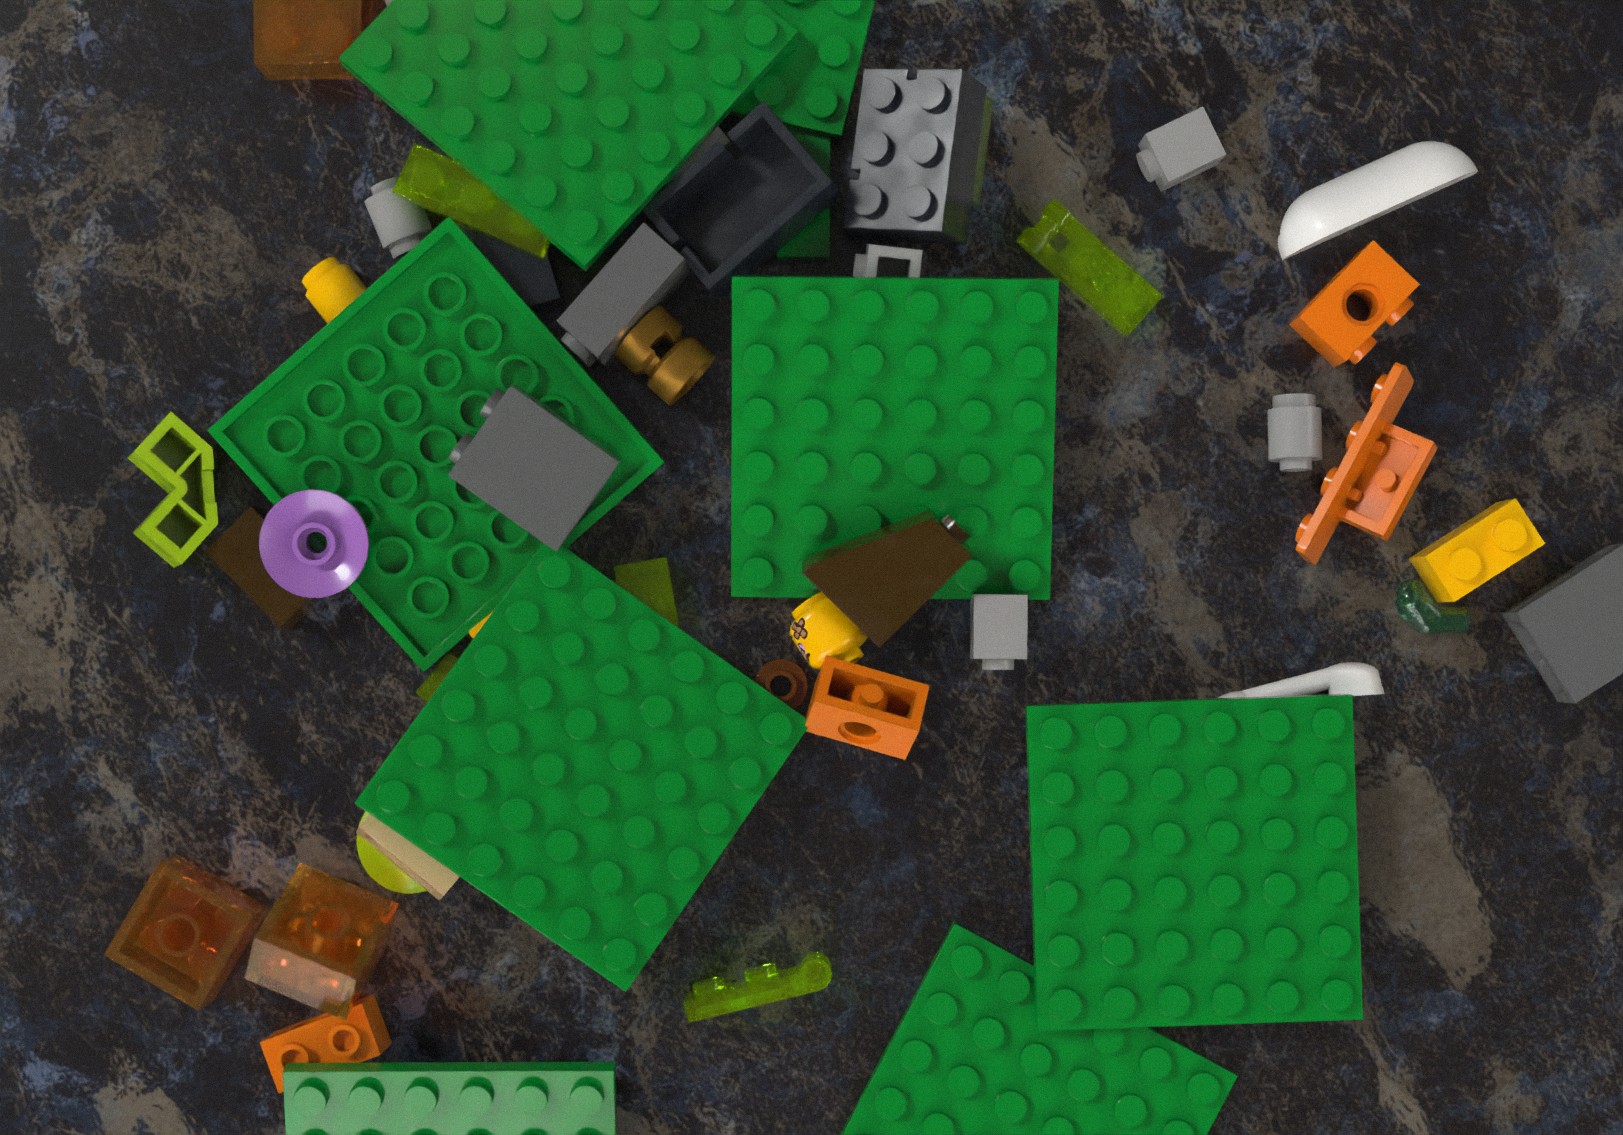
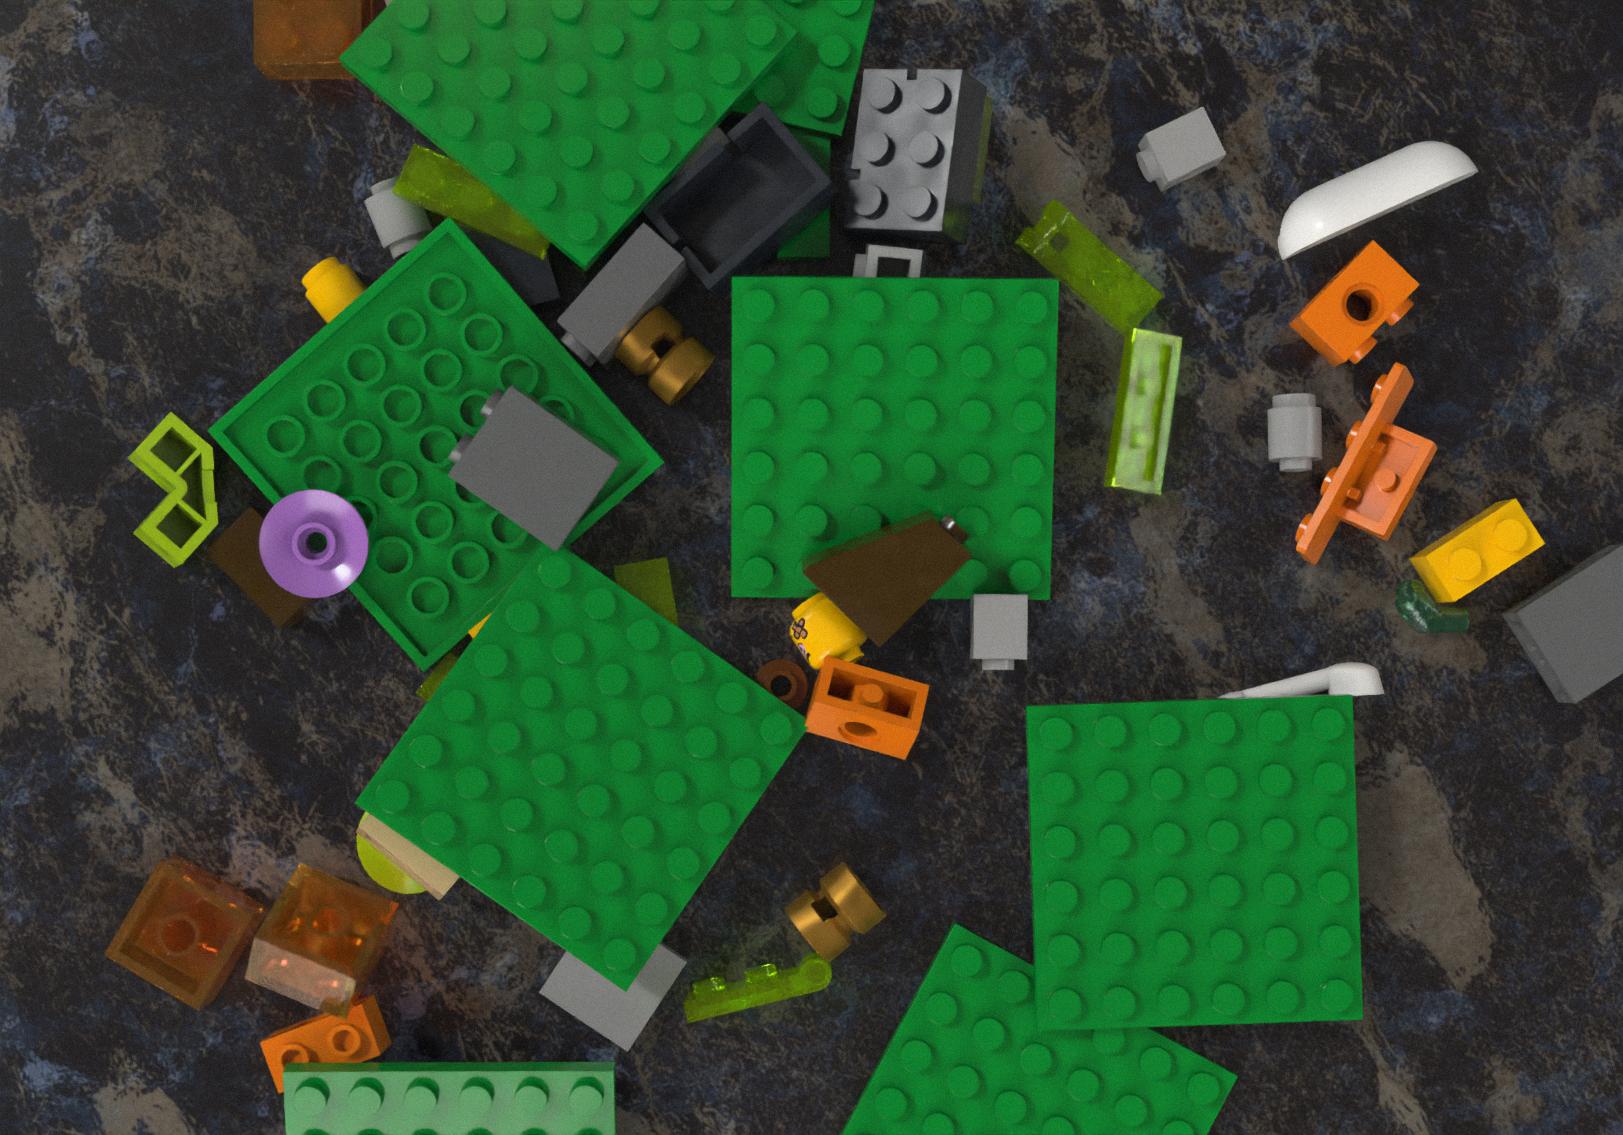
(604, 1005): none -> light grey tile
(849, 897): none -> pearl gold wheel
(1143, 411): none -> clear neon green plate

